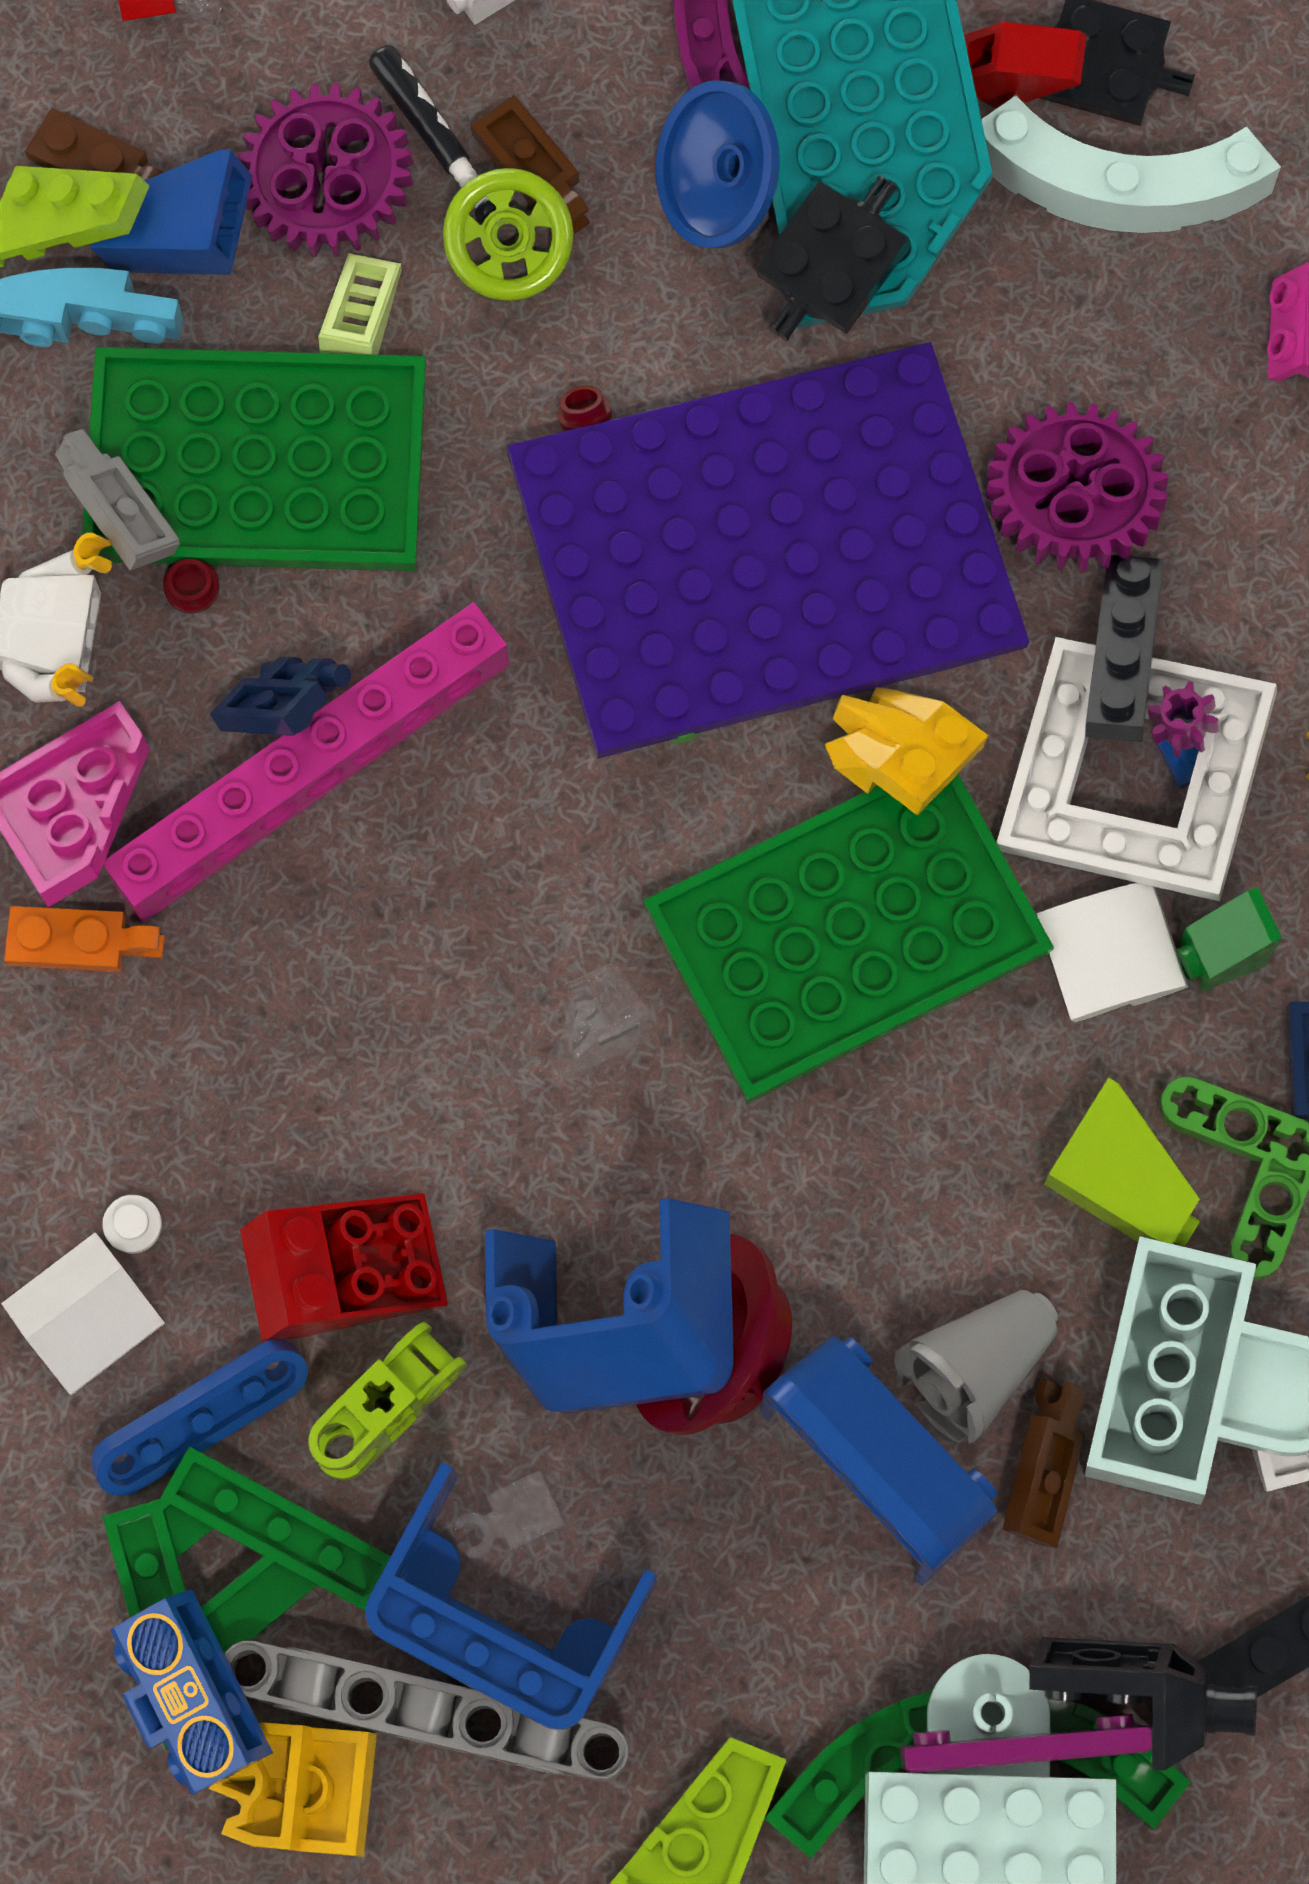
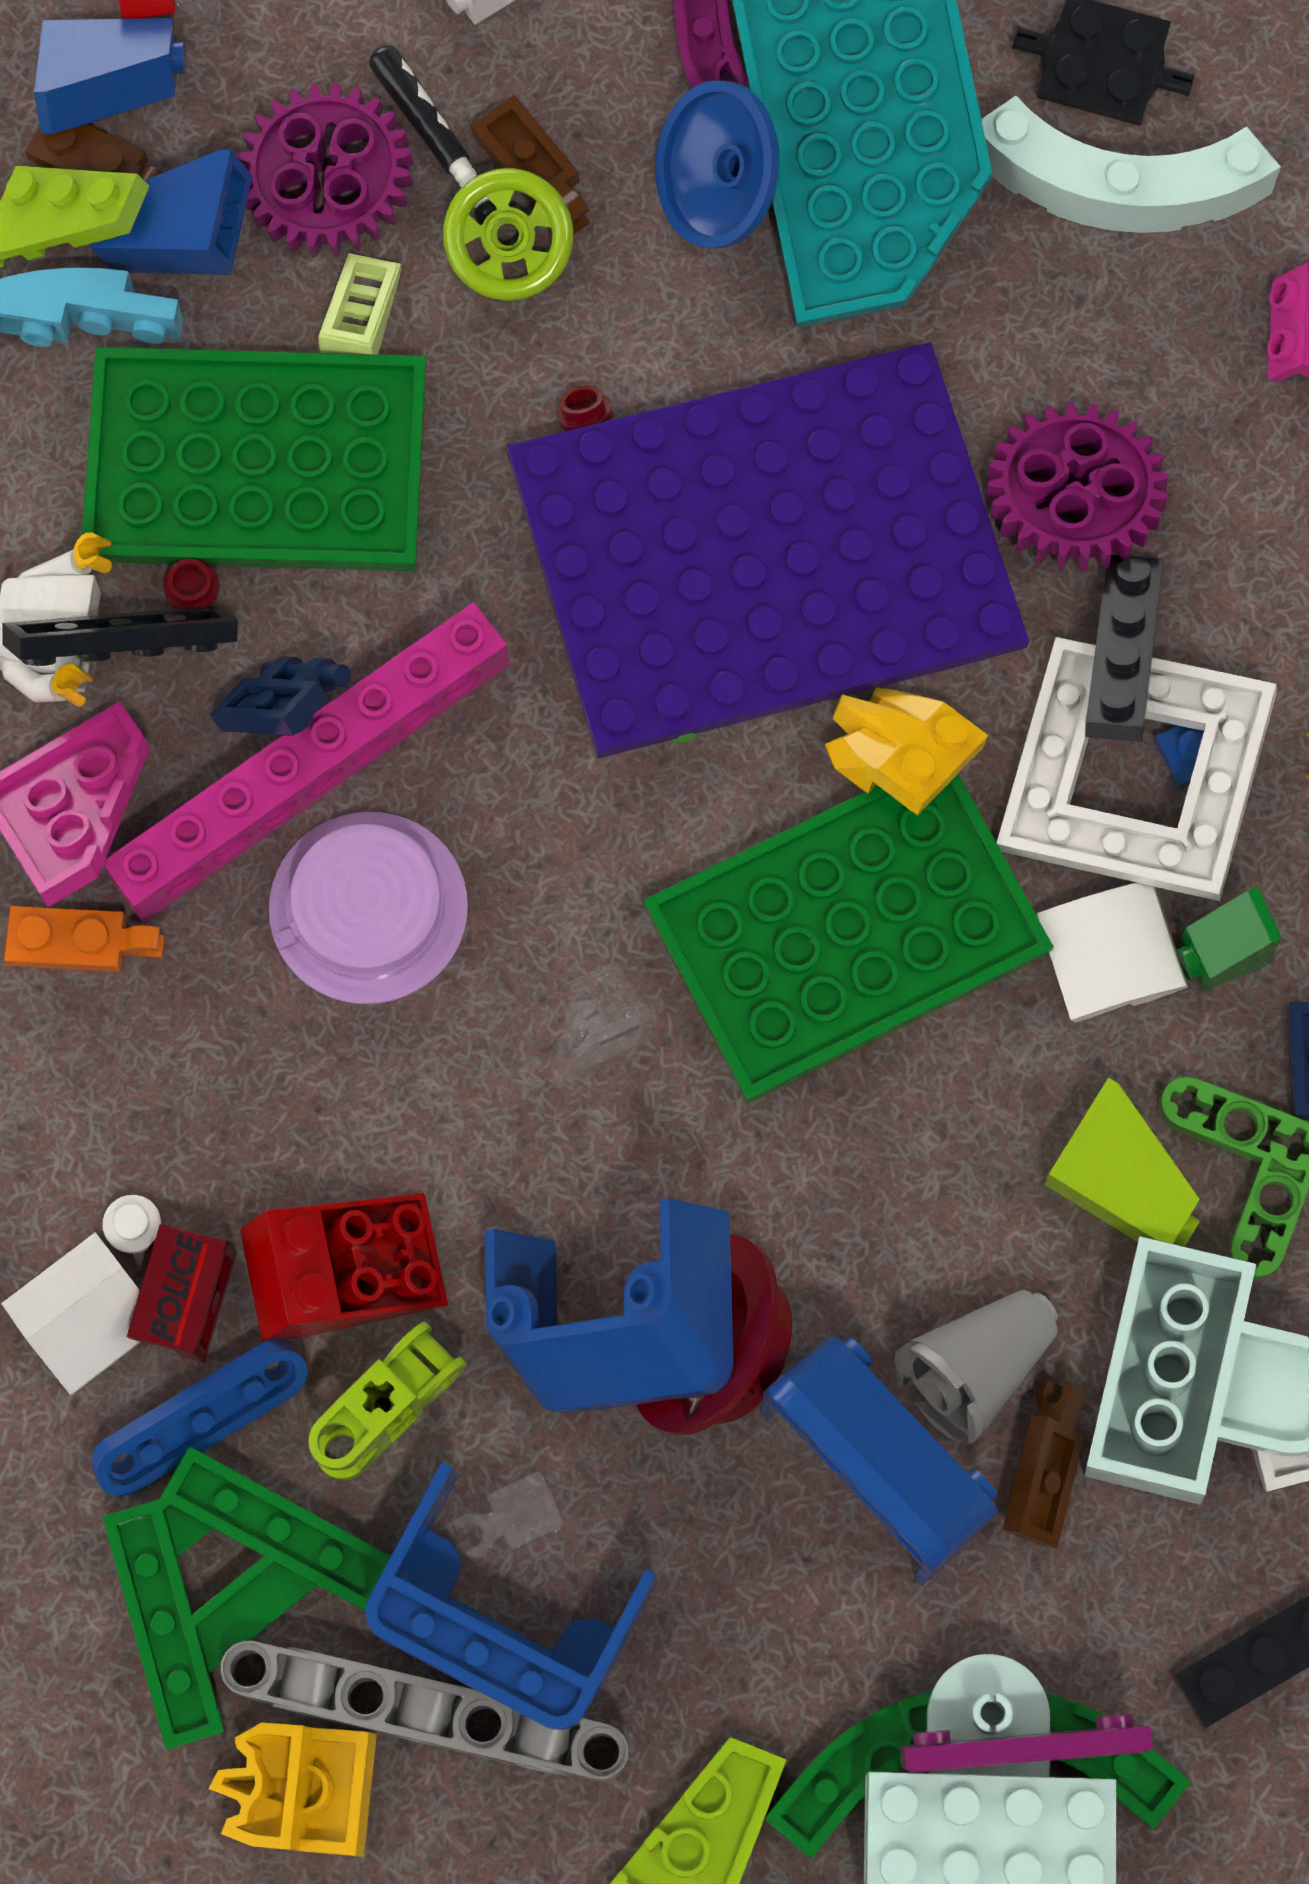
(100, 635): none -> black plate
(103, 69): none -> blue slope
(116, 502): light grey hinge -> none
(182, 1292): none -> dark red panel
(187, 1693): blue piece -> none
(368, 907): none -> lavender piece
(833, 257): black plate -> none
(1024, 61): red slope -> none
(1126, 1671): black plate -> none
(1190, 706): magenta gear -> none

